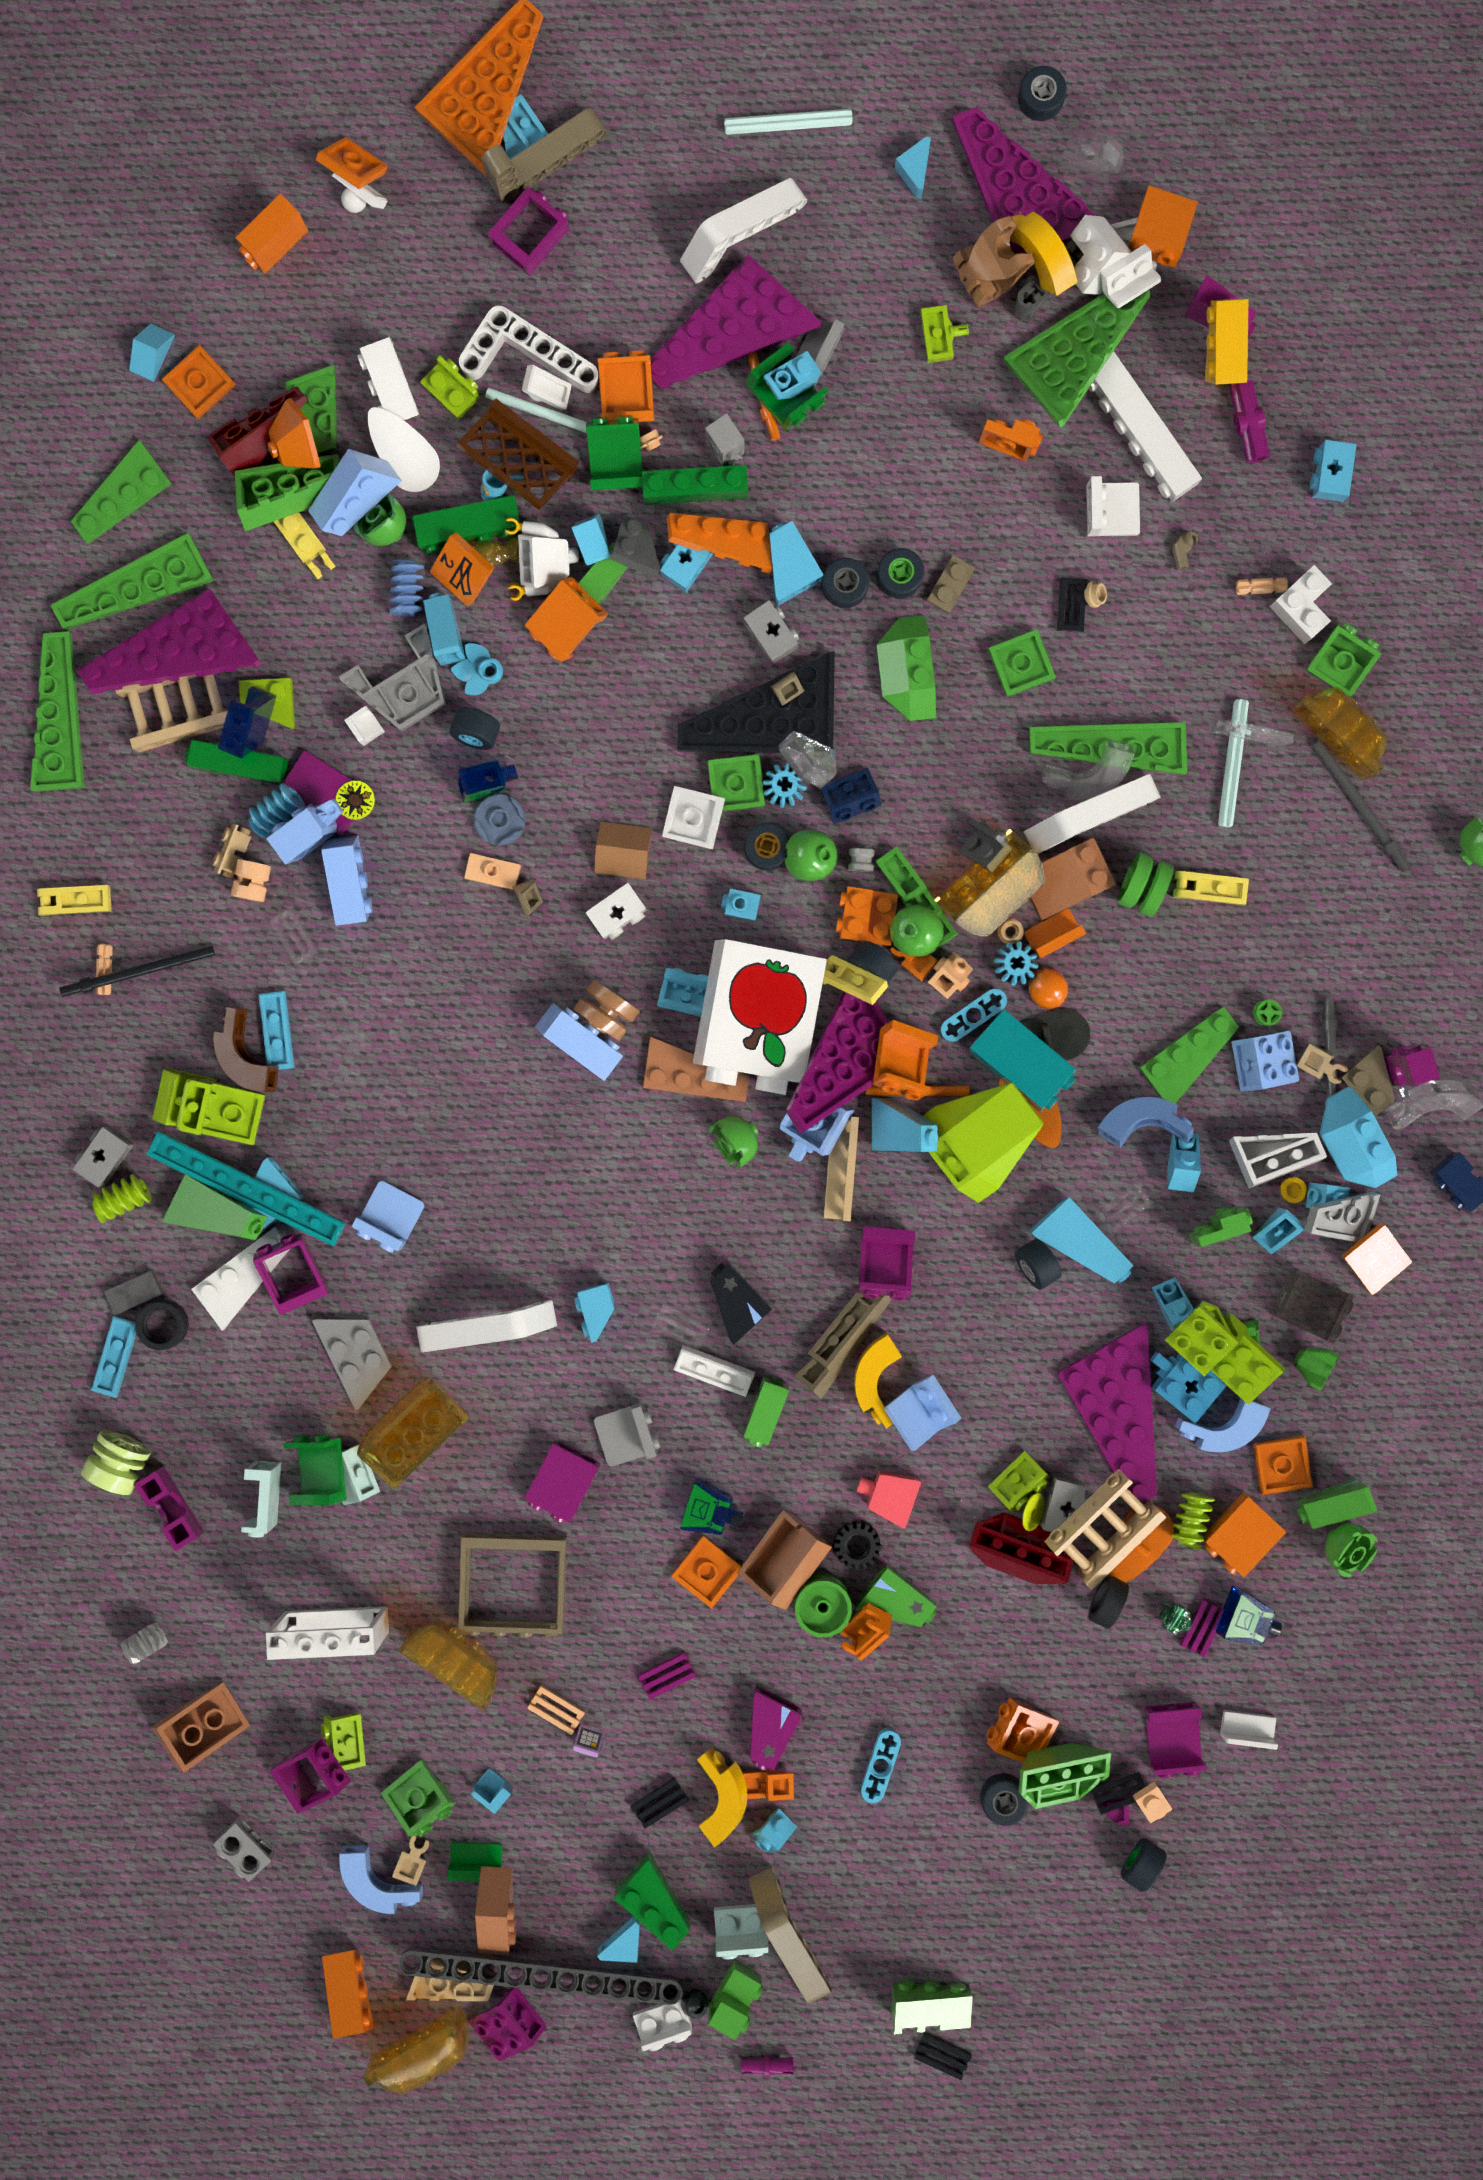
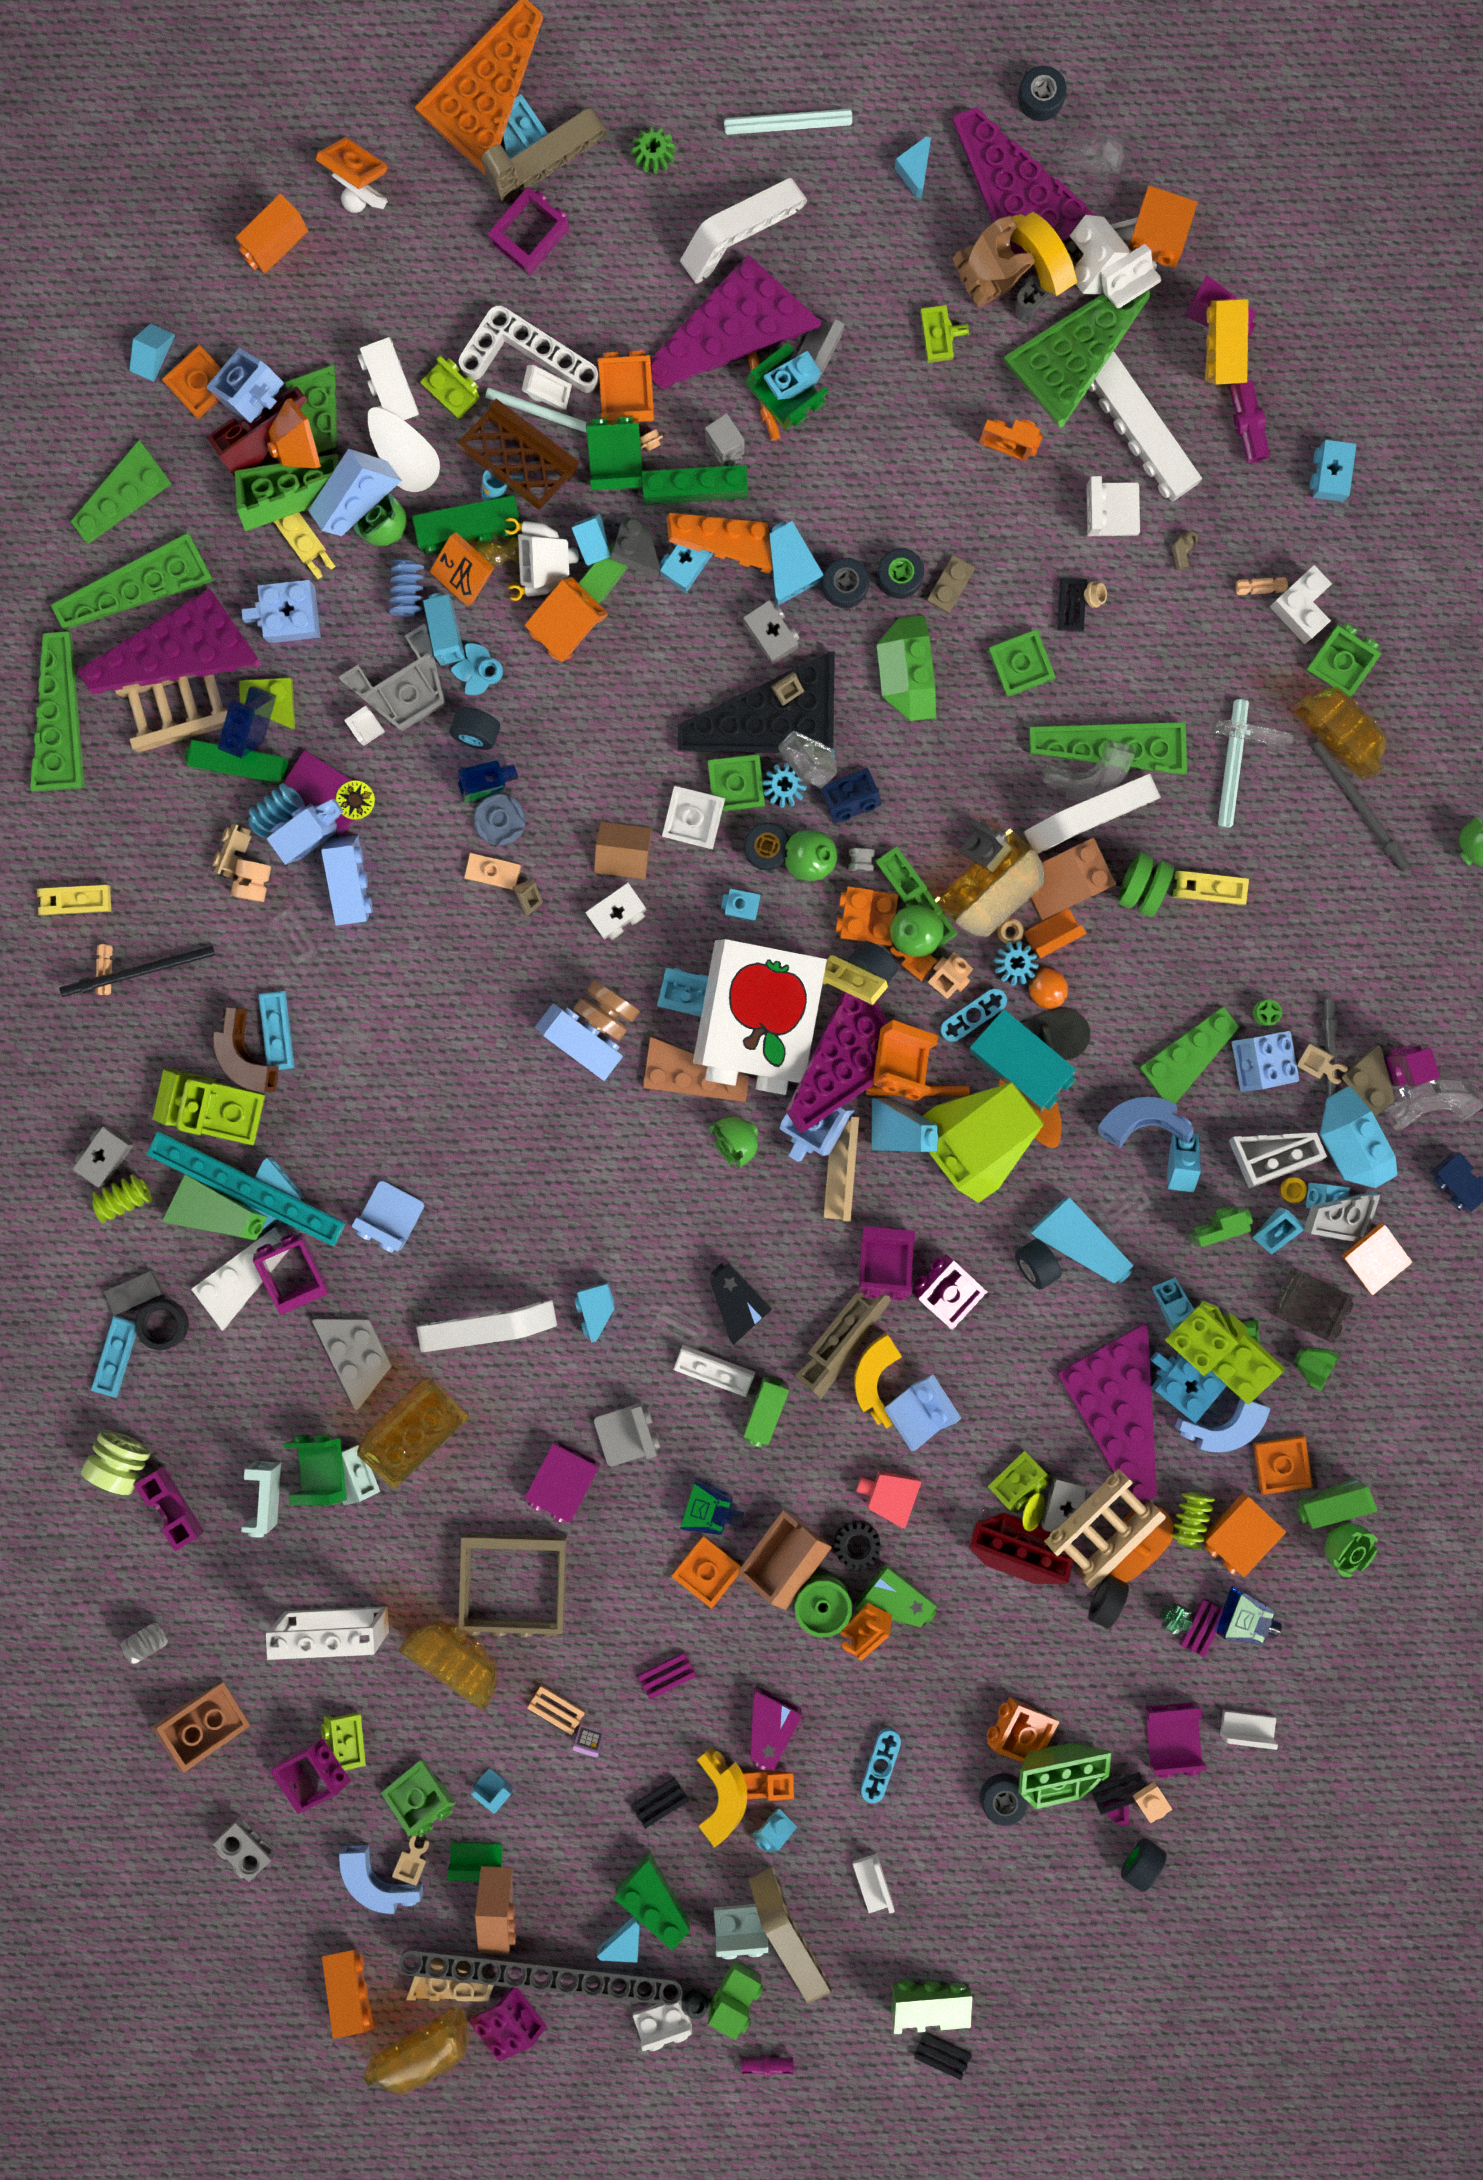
(245, 385): none -> light blue hinge
(271, 609): none -> light blue hinge
(663, 153): none -> bright green gear
(873, 1884): none -> white panel
(948, 1291): none -> plate

